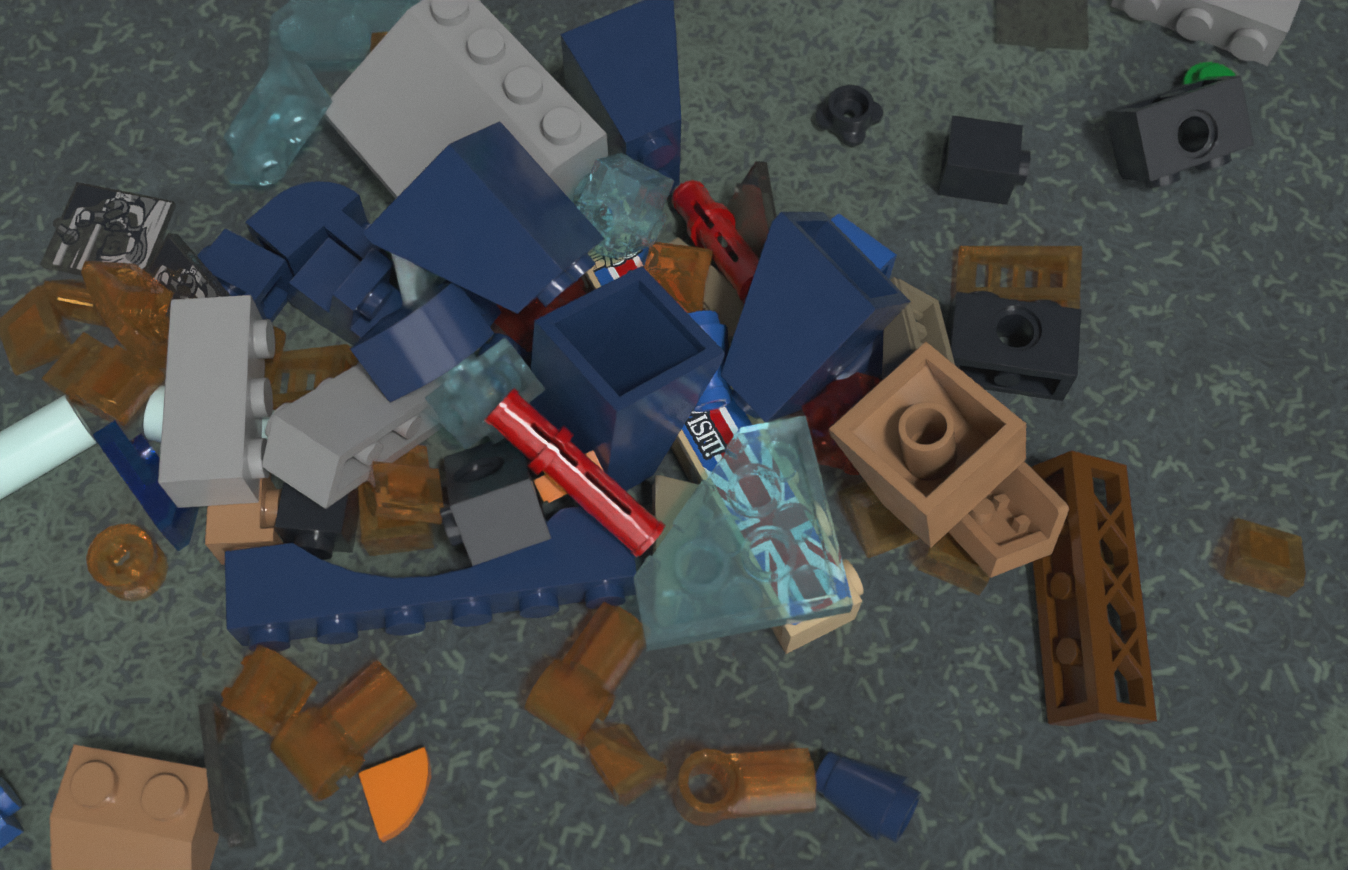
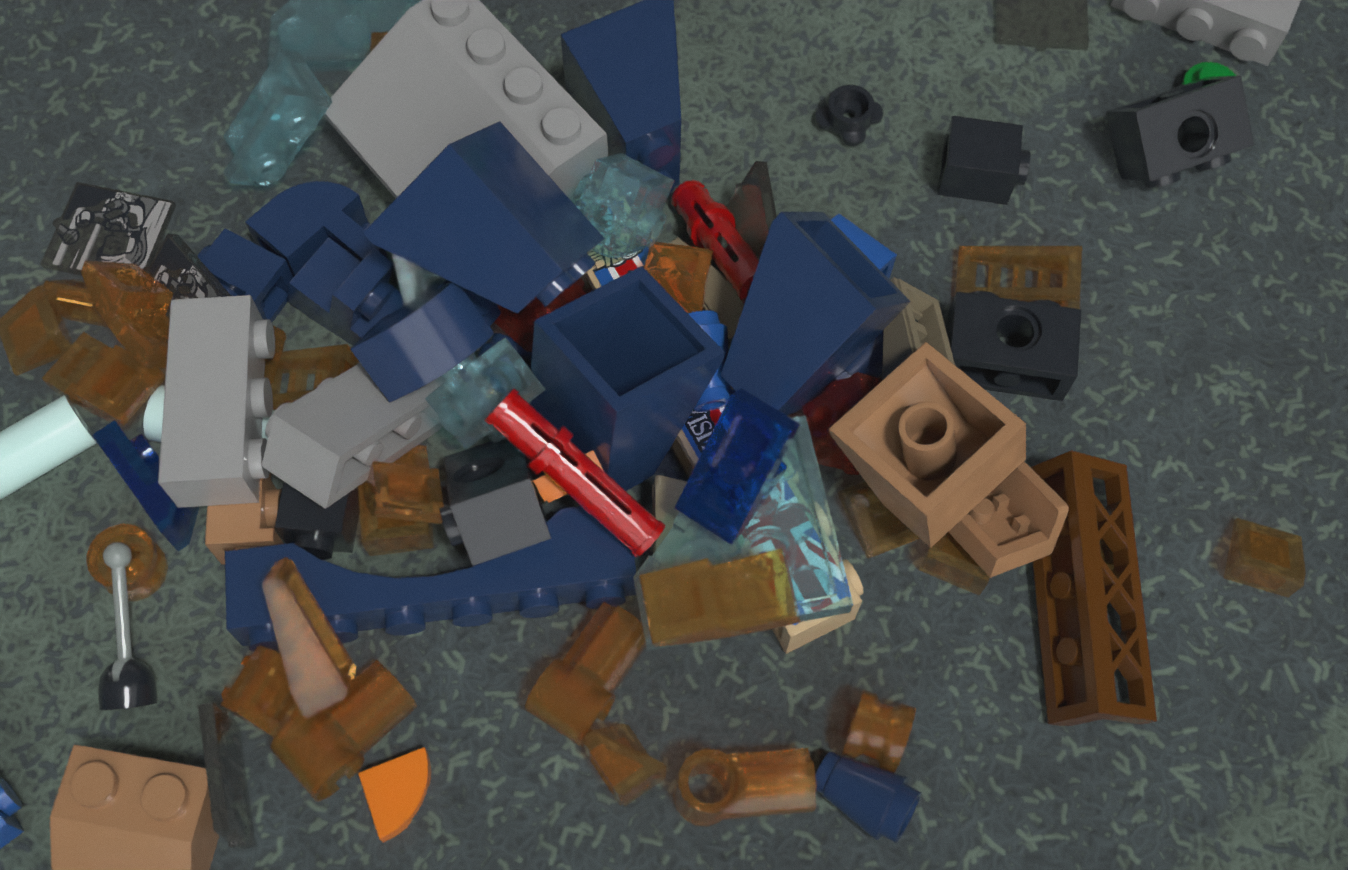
(127, 680): none -> hinge
(310, 649): none -> clear orange slope
(719, 600): none -> clear orange slope
(737, 466): none -> clear blue slope
(879, 731): none -> clear orange wheel

